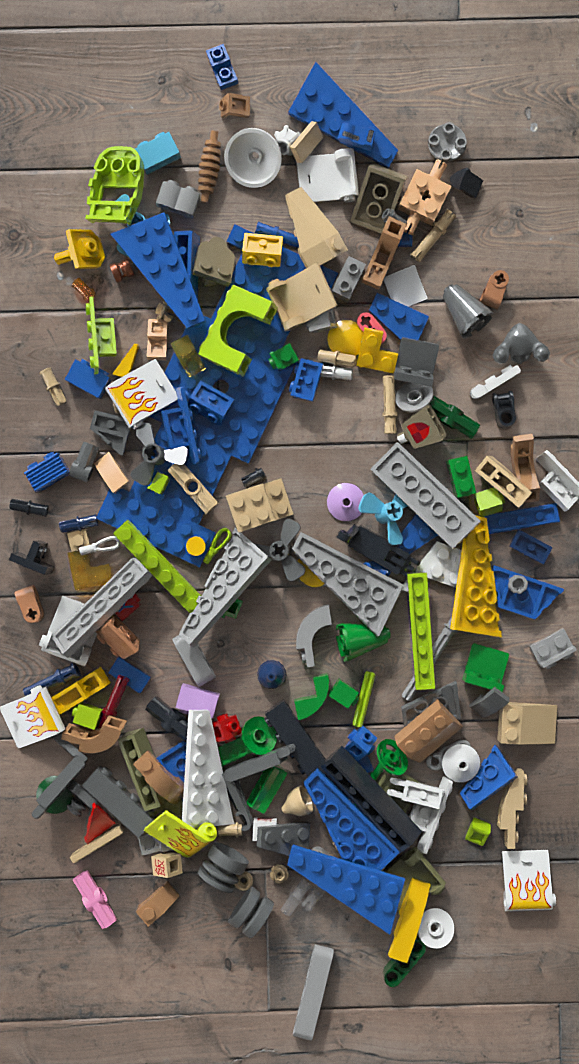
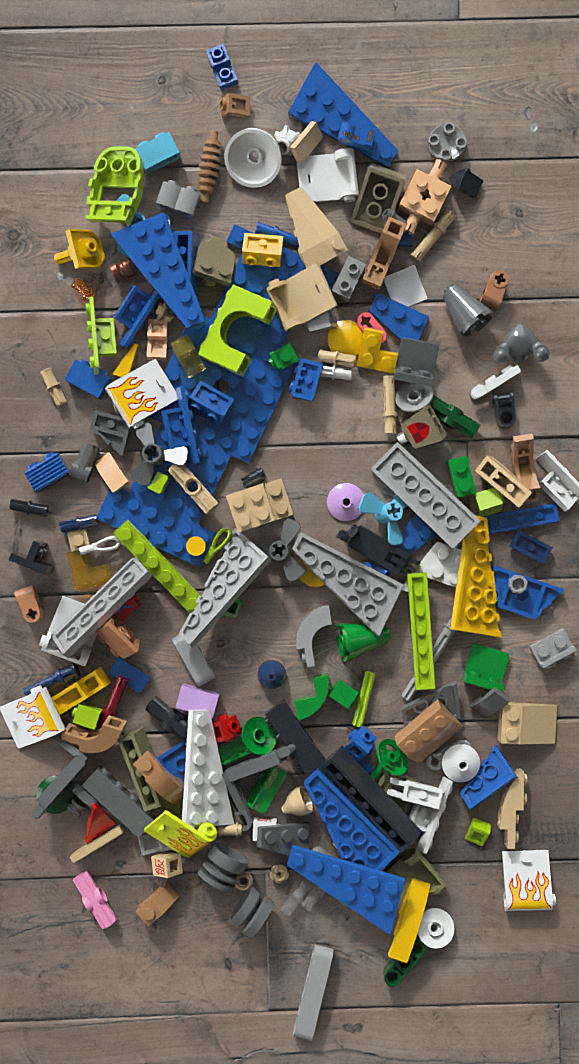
(134, 312): none -> blue bracket

